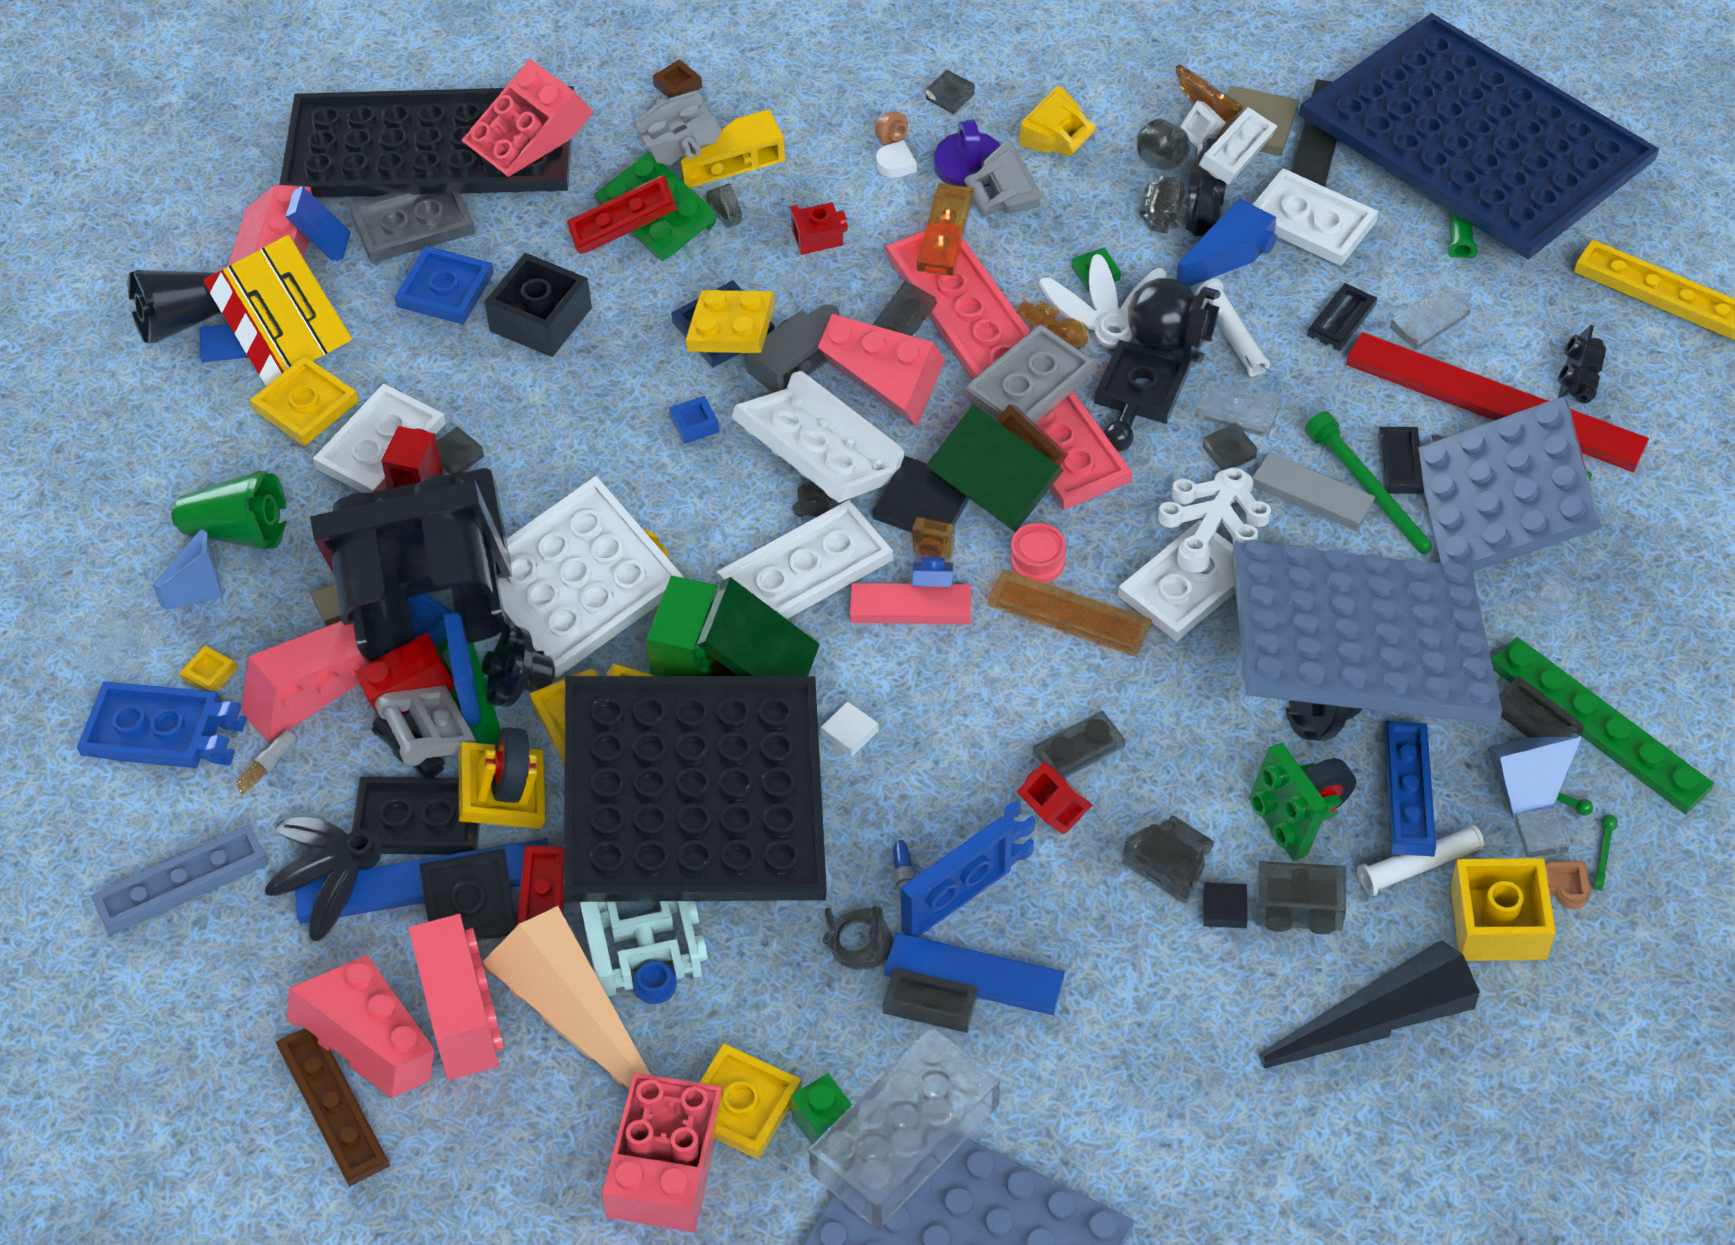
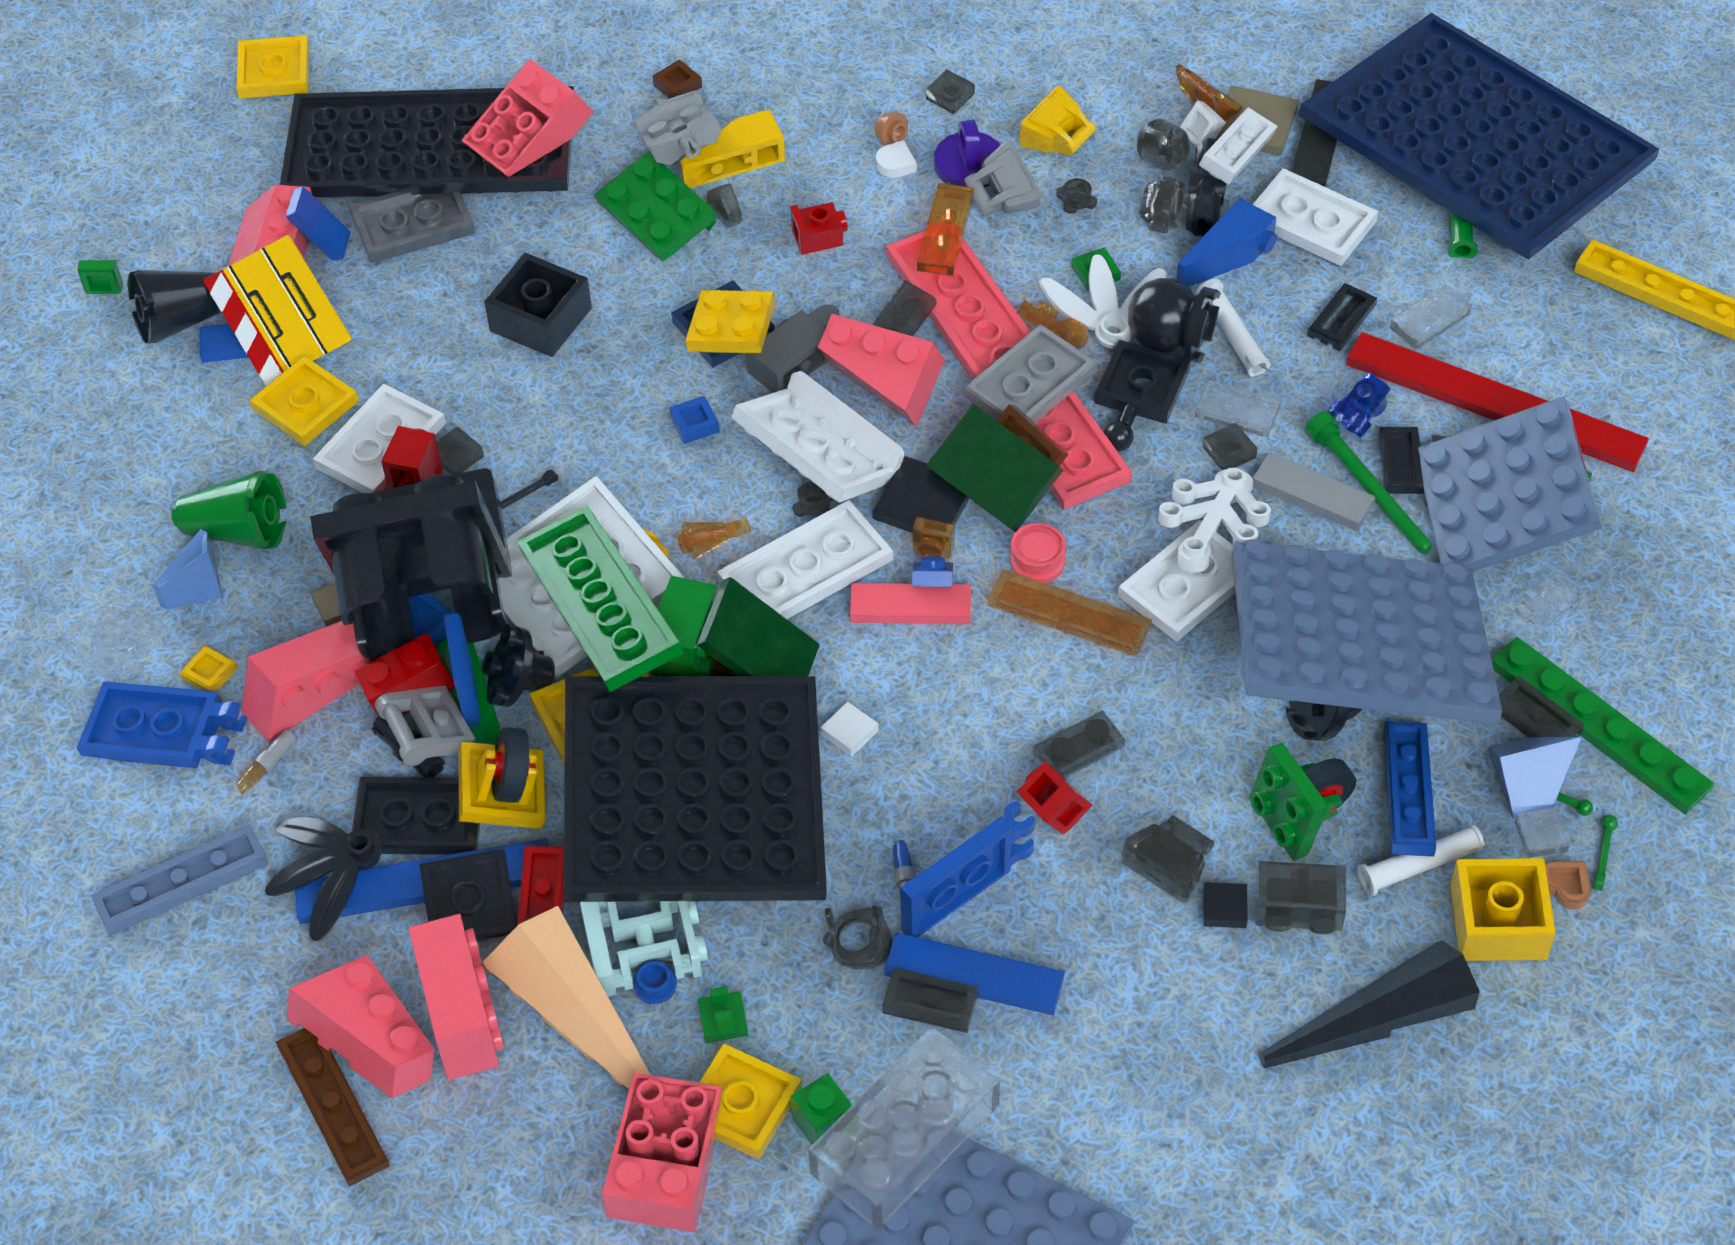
(100, 276): none -> green tile
(273, 66): none -> yellow plate
(444, 285): blue plate -> none
(547, 478): none -> black hinge
(600, 598): none -> plate
(622, 215): red tile -> none
(702, 537): none -> clear orange cone
(722, 1015): none -> green tile
(1076, 195): none -> clear smoke plate
(1356, 410): none -> clear blue plate
(1582, 366): black hinge -> none

